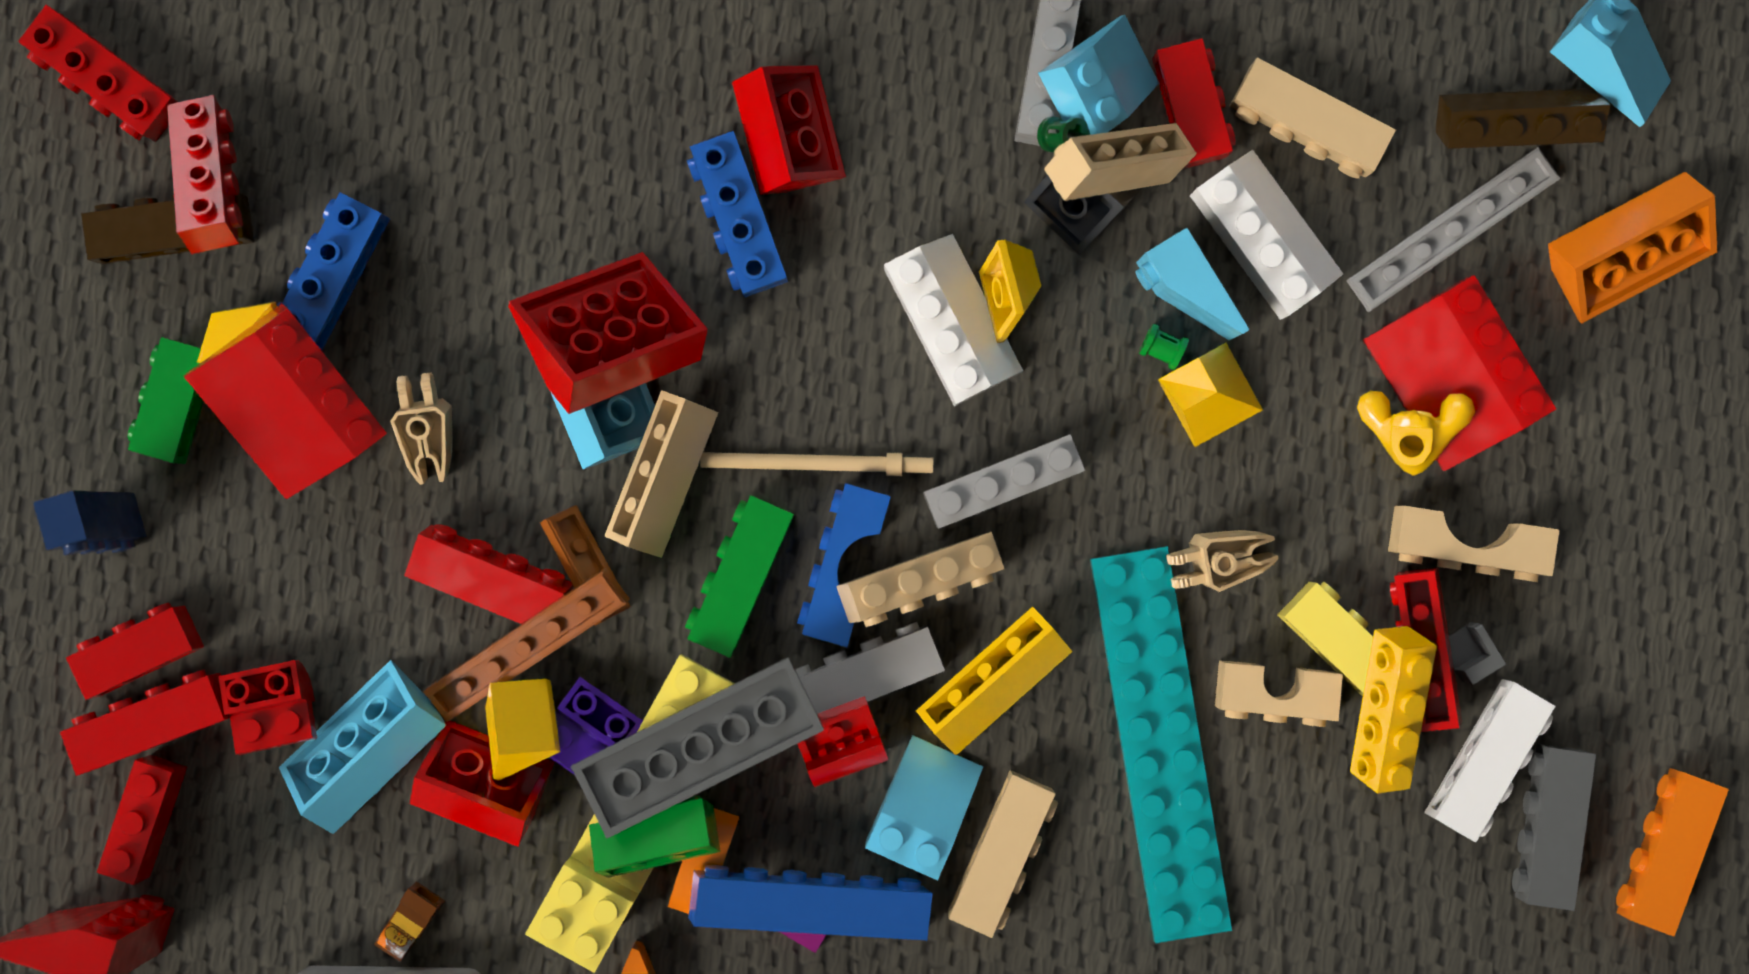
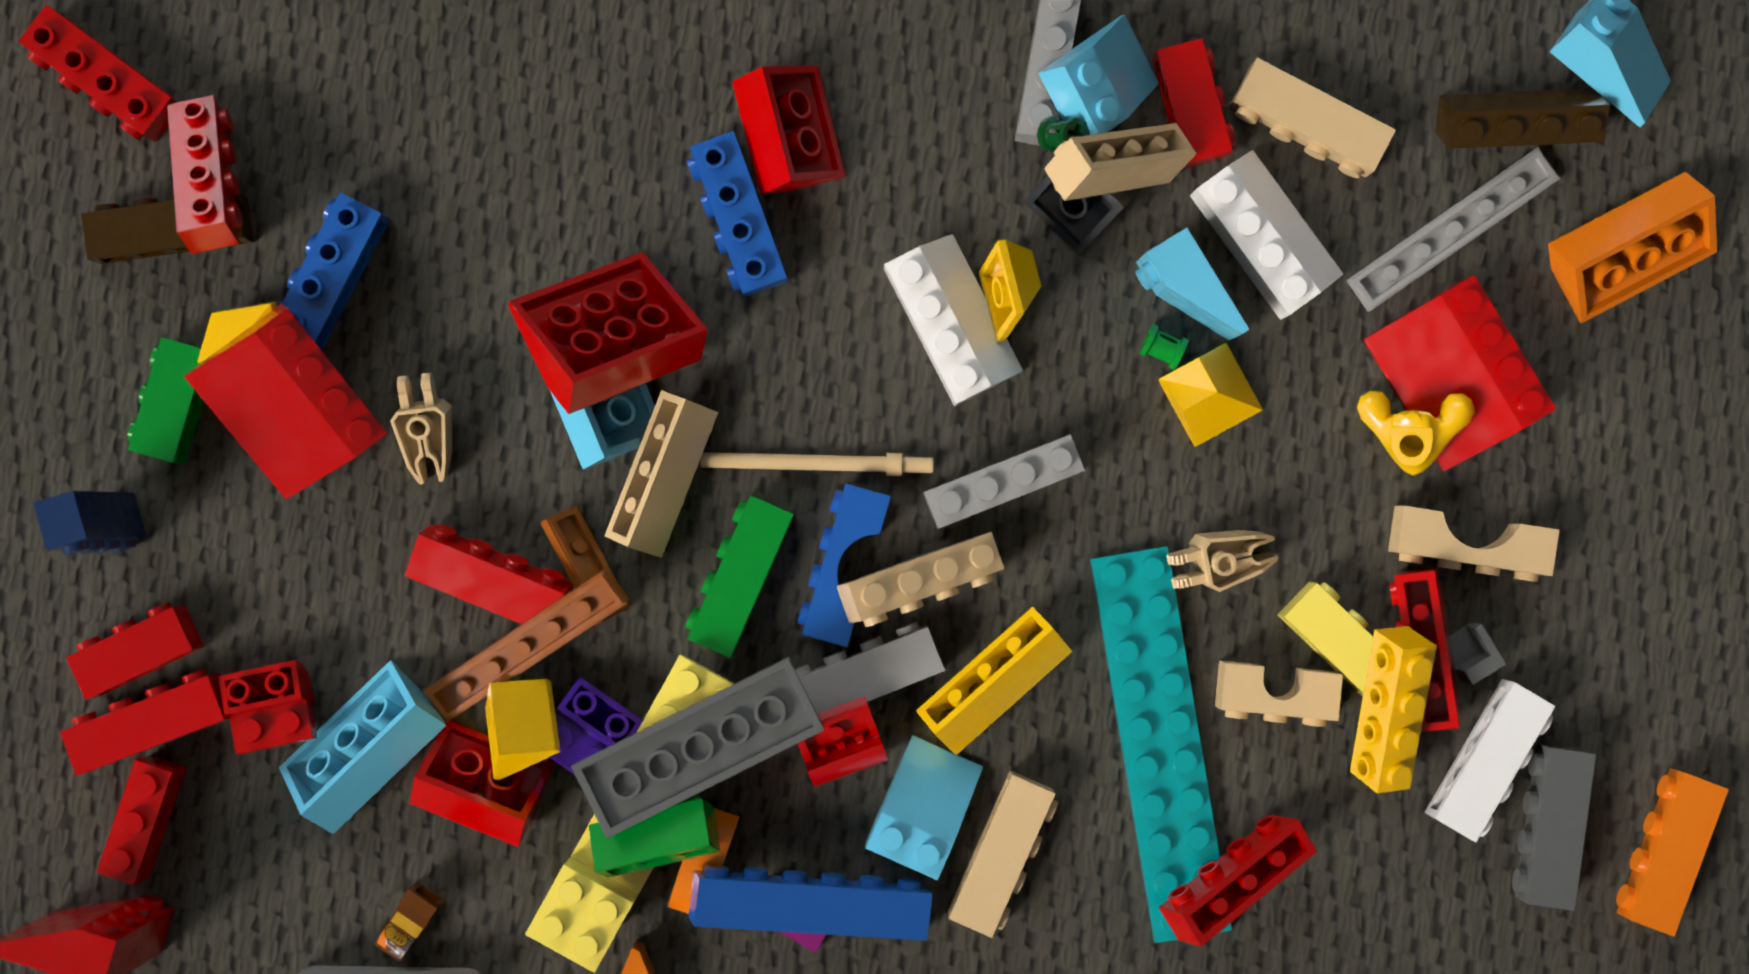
(1237, 879): none -> red brick

